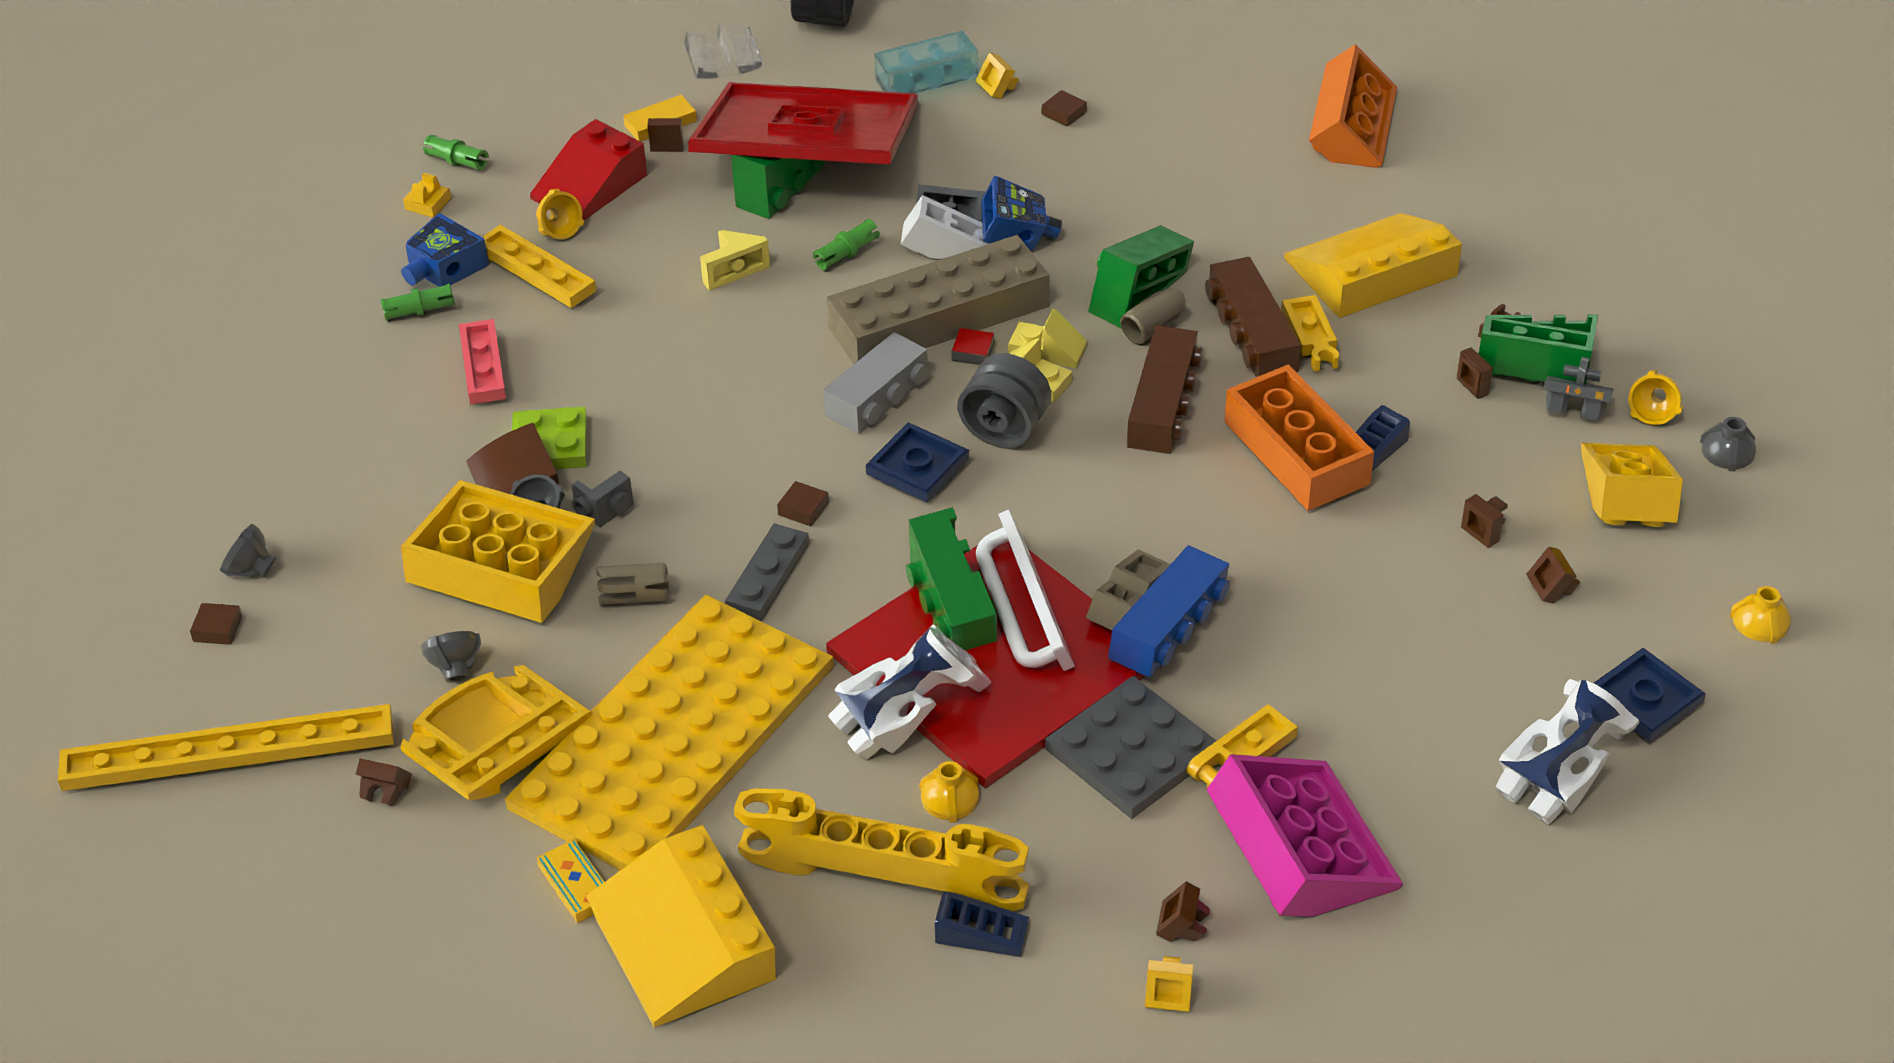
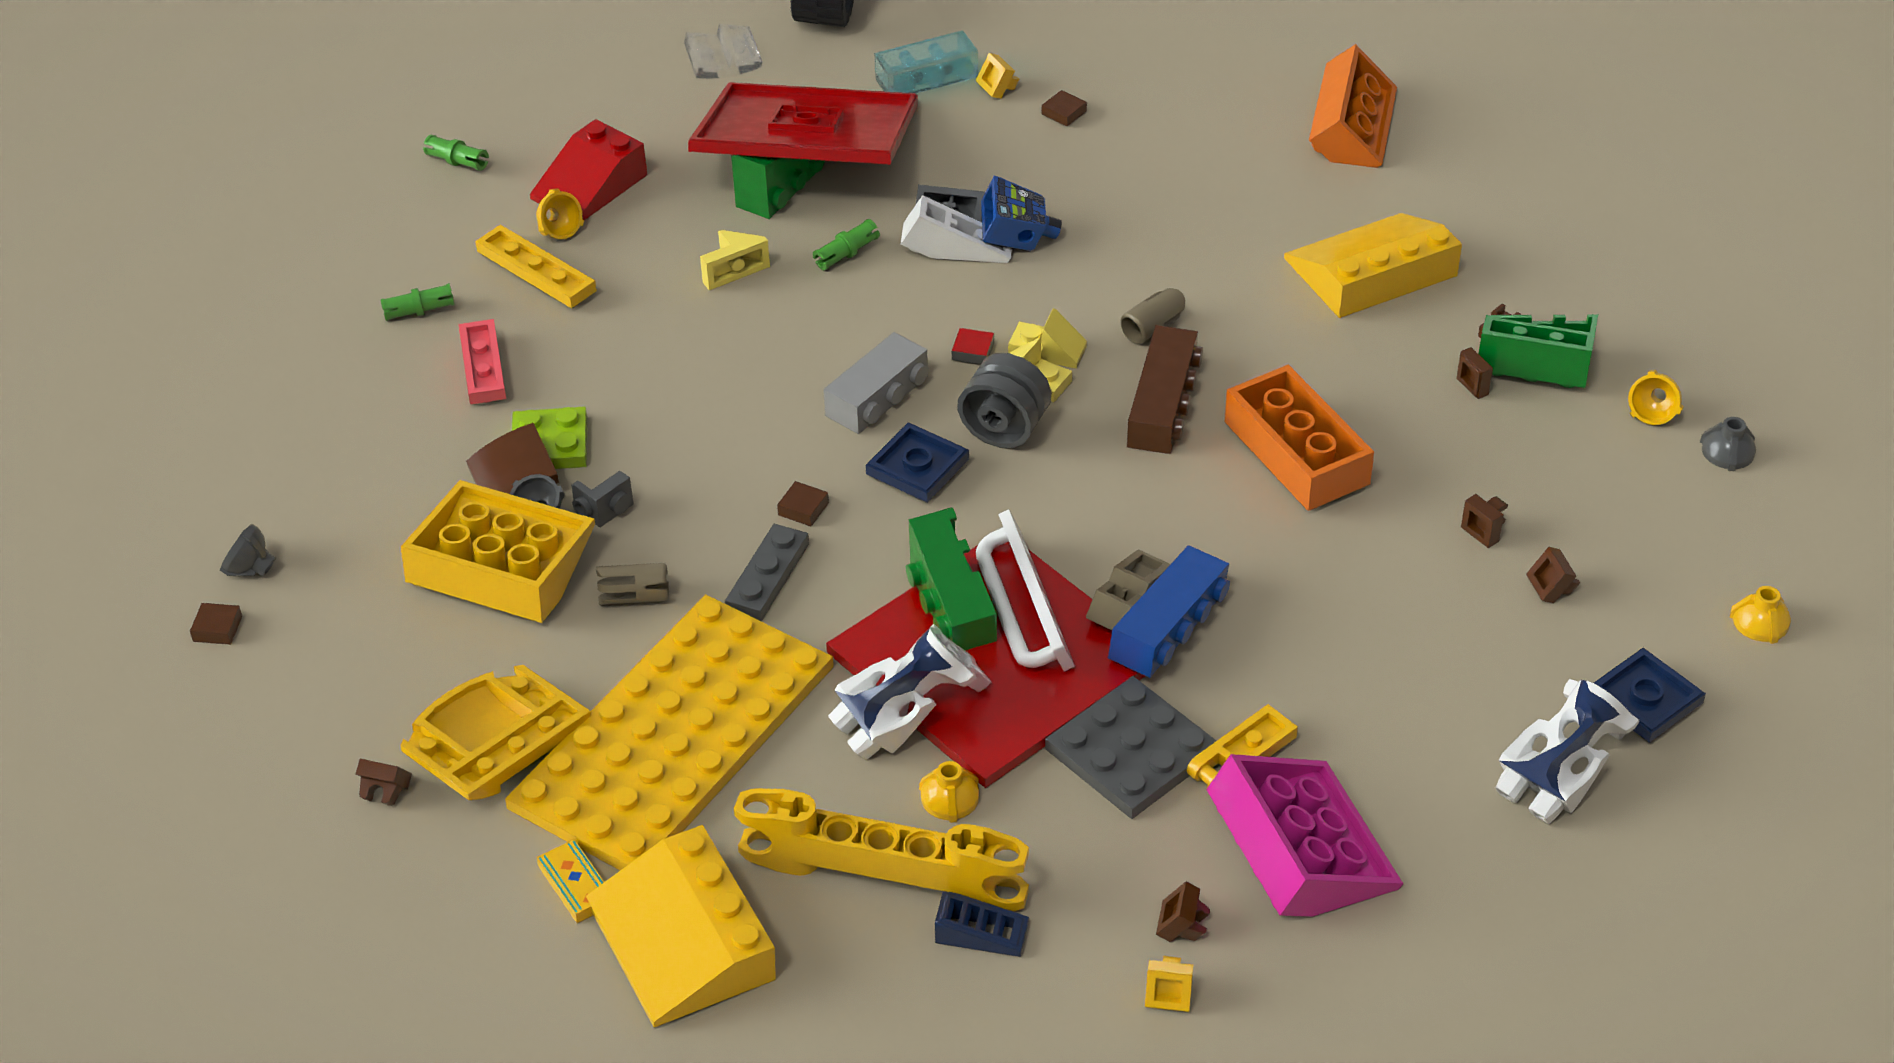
(225, 747): yellow plate -> none
(427, 196): yellow tile -> none
(444, 253): blue torso -> none
(452, 653): dark grey piece -> none
(665, 134): reddish brown tile -> none
(674, 107): yellow tile -> none
(941, 297): dark tan brick -> none
(1136, 270): green wedge -> none
(1252, 316): reddish brown brick -> none
(1311, 330): yellow plate -> none
(1388, 425): dark blue slope -> none
(1594, 395): dark grey hips -> none
(1631, 483): yellow slope -> none

